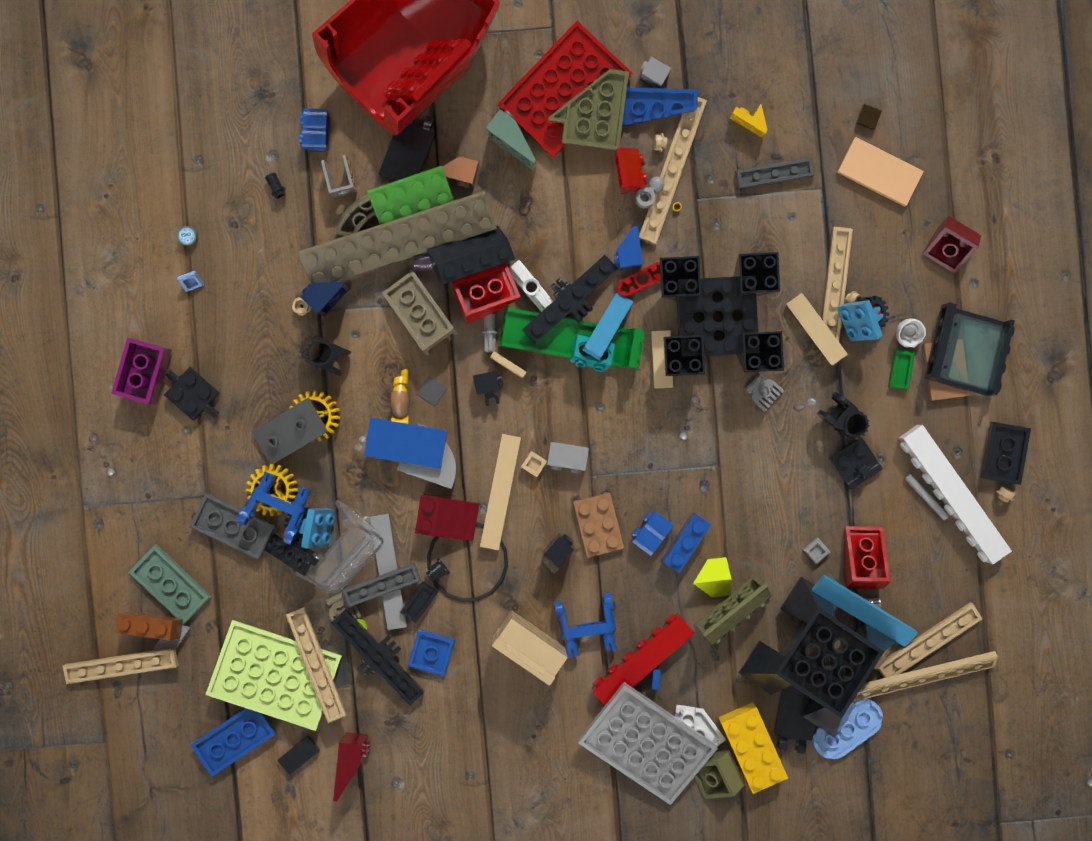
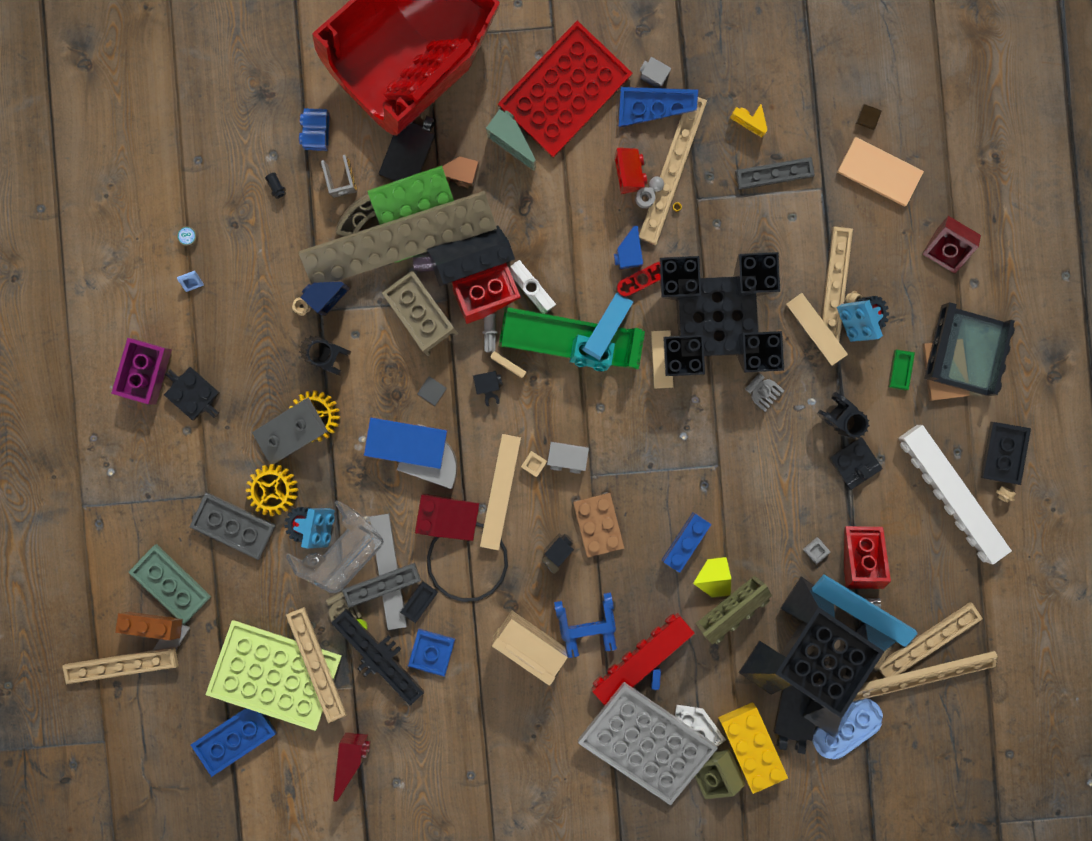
(262, 494): blue connector -> none
(292, 555): black bracket -> none
(298, 754): black tile -> none
(400, 398): piece -> none
(437, 571): black brick -> none
(570, 299): black hinge -> none
(596, 113): olive wing -> none
(652, 532): blue brick -> none
(660, 142): tan plate -> none
(910, 332): white hair -> none
(926, 496): light grey bar -> none

